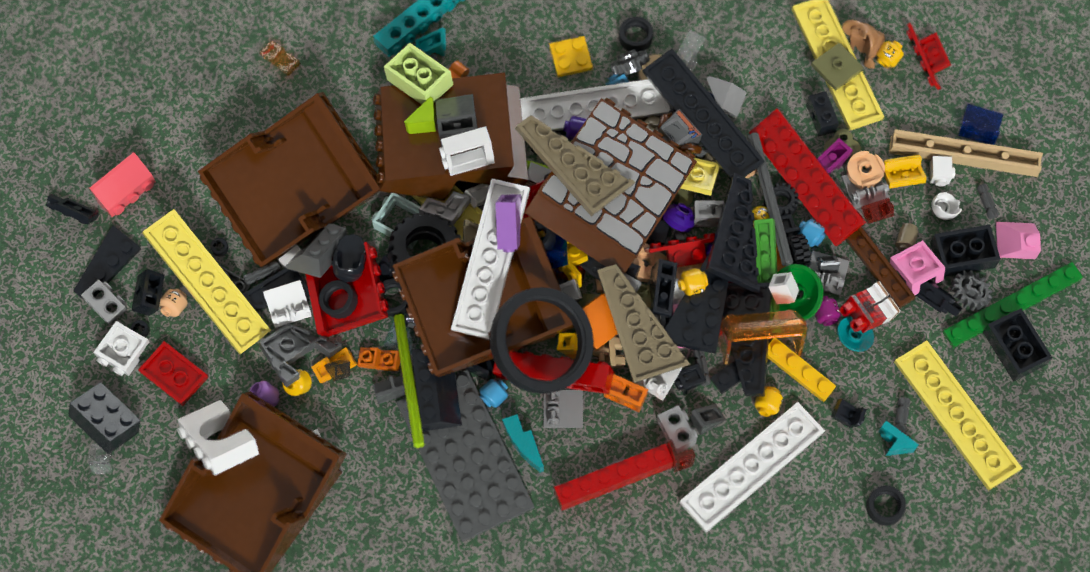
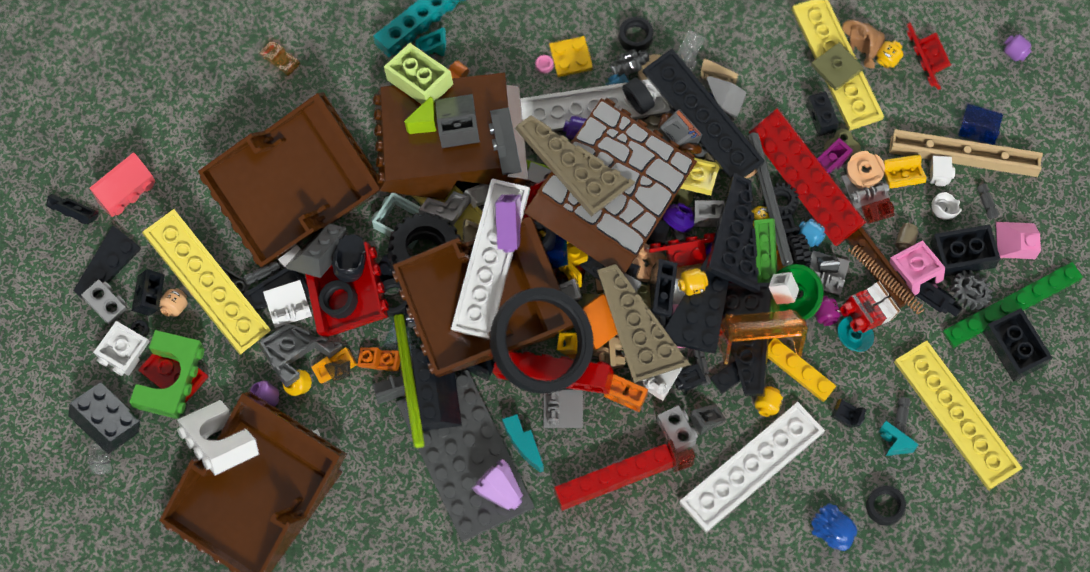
(171, 400): none -> bright green arch
(215, 242): black bush -> none
(467, 160): white window -> none
(494, 393): dark azure head -> none
(499, 486): none -> lavender cone
(505, 141): none -> dark grey bracket
(544, 64): none -> bright pink tile
(638, 96): none -> black tyre
(714, 70): none -> tan slope
(834, 527): none -> blue hair
(887, 279): none -> medium nougat piece
(1017, 47): none -> medium lavender head

